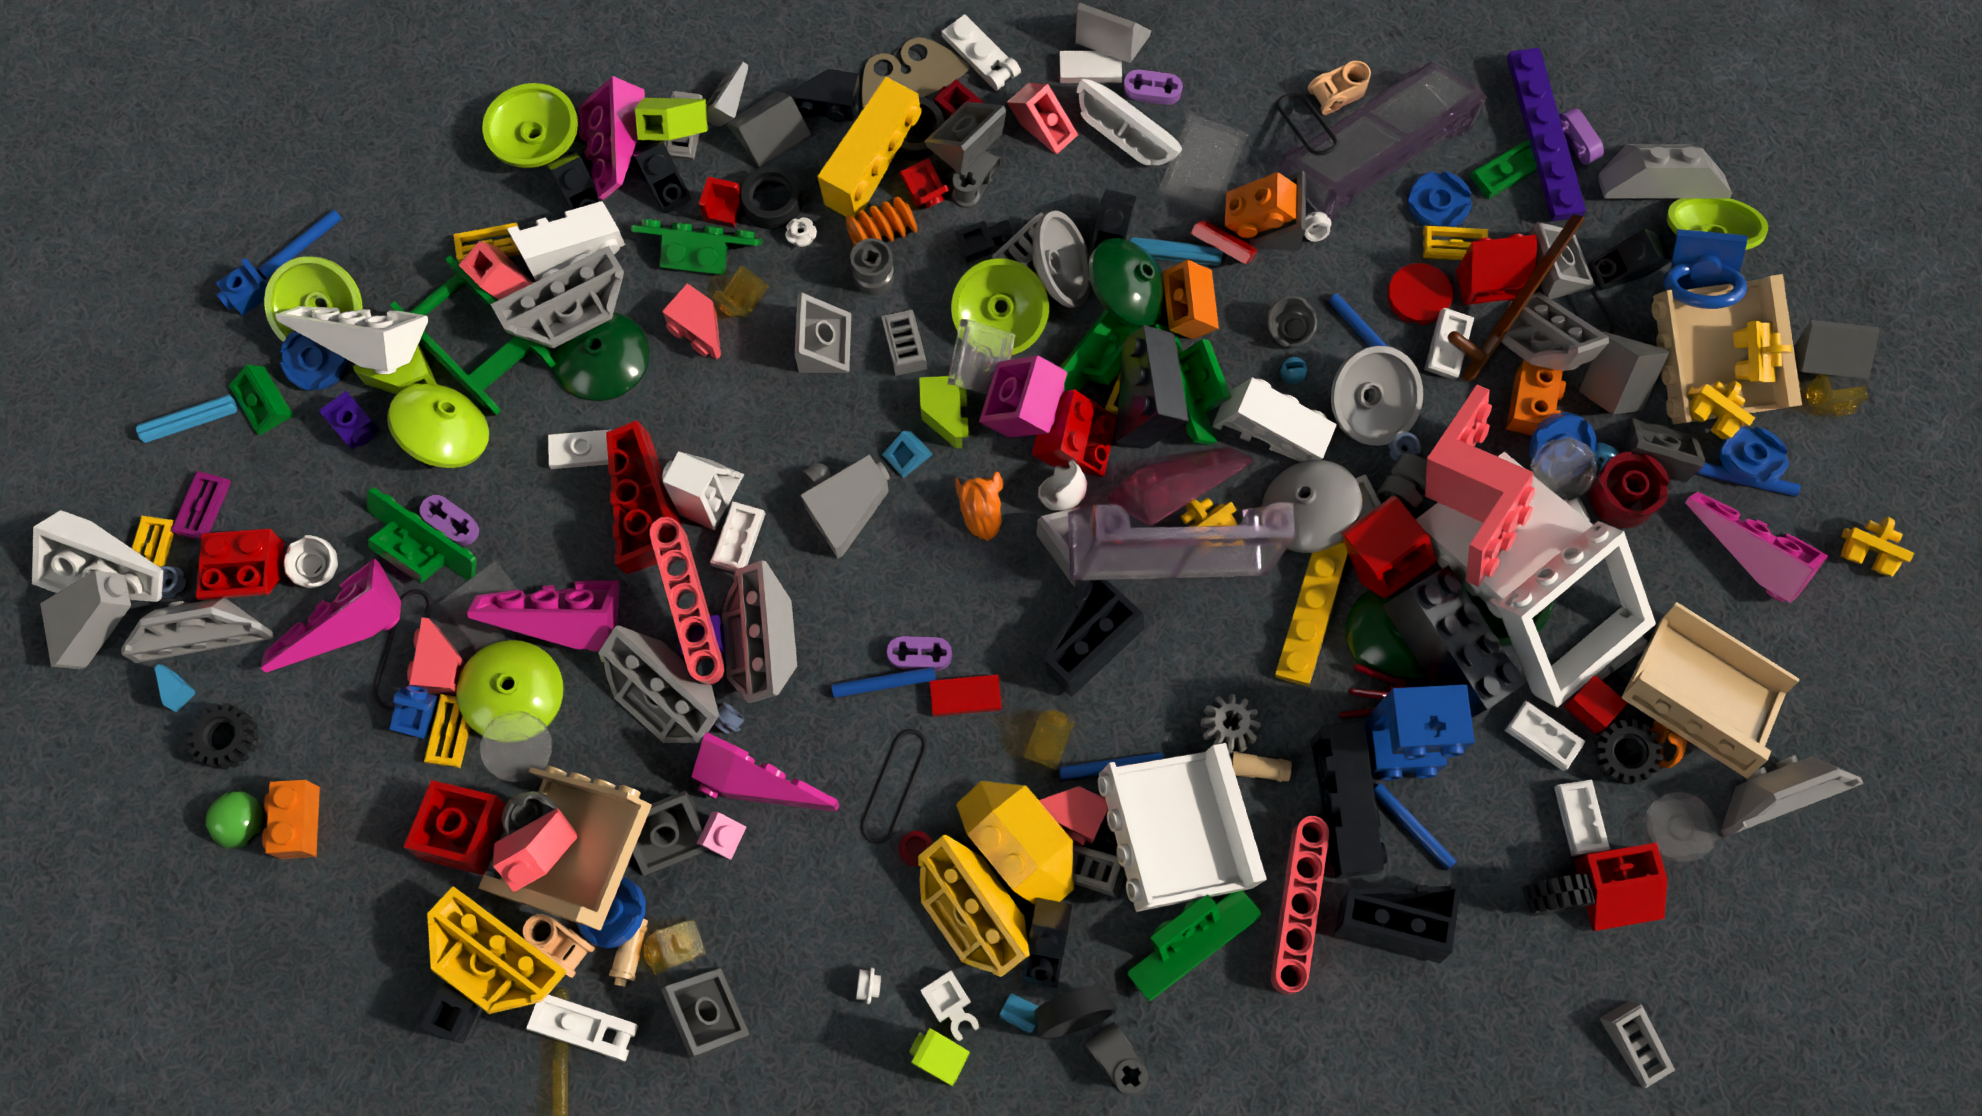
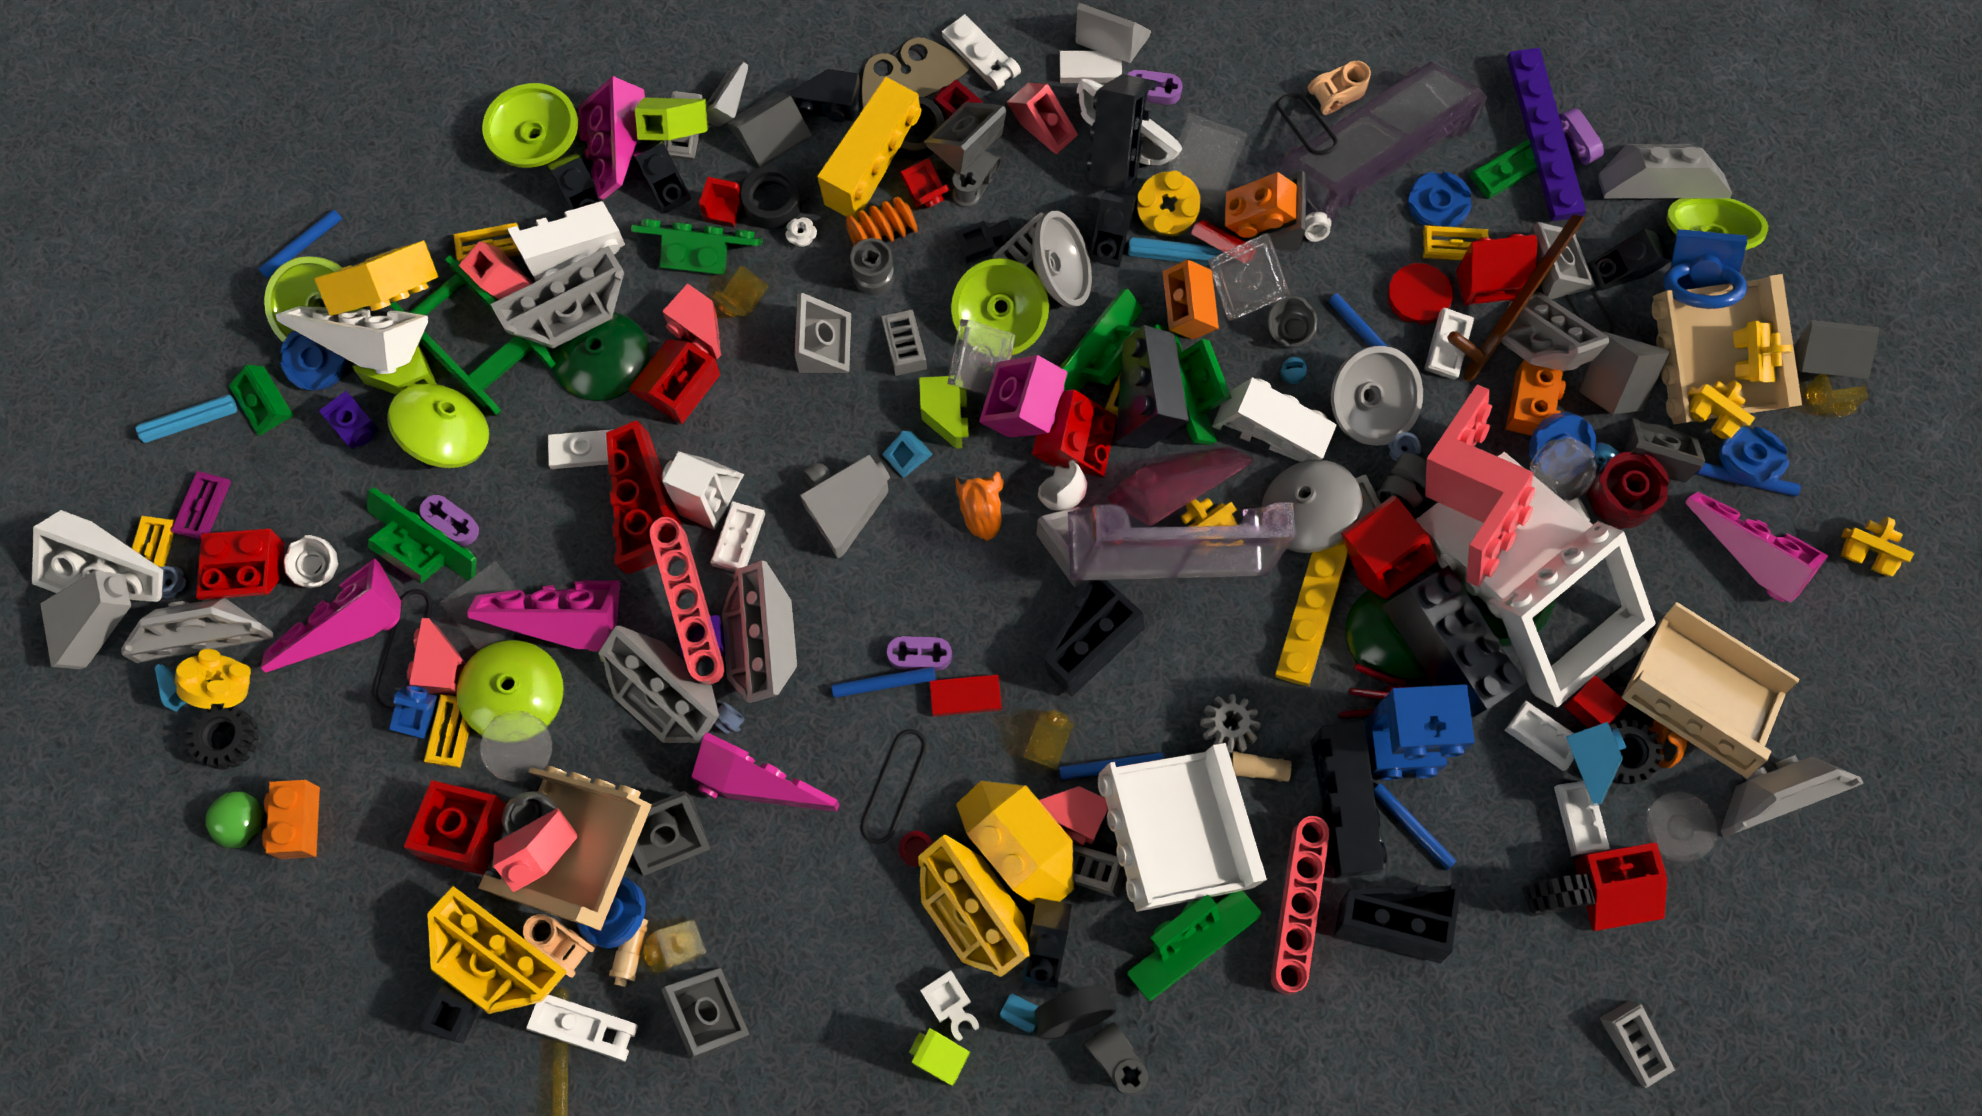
(229, 679): none -> yellow plate
(242, 288): blue brick -> none
(378, 279): none -> yellow wedge
(676, 379): none -> red slope
(721, 835): bright pink plate -> none
(868, 985): white plate -> none
(1117, 131): none -> black wedge
(1128, 282): dark green dish -> none
(1174, 186): none -> yellow plate
(1248, 277): none -> clear tile
(1597, 758): none -> dark azure slope

